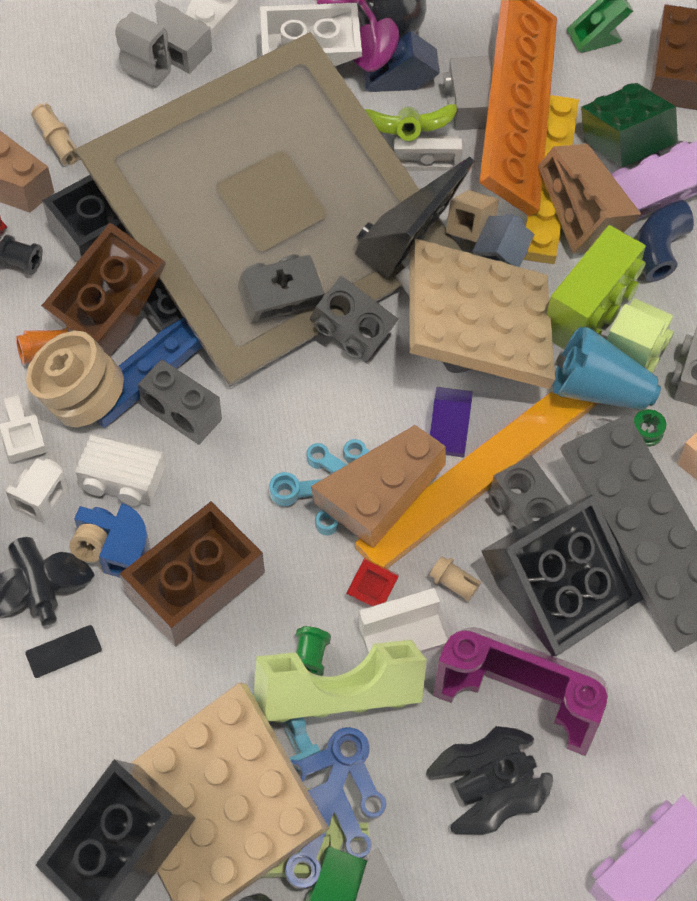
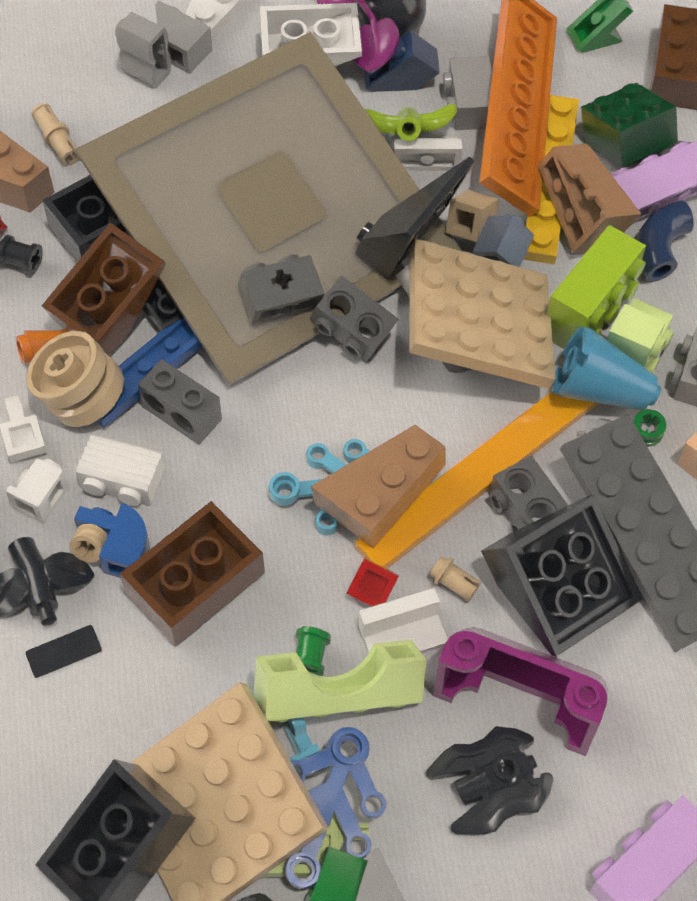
(451, 419): dark purple slope -> none

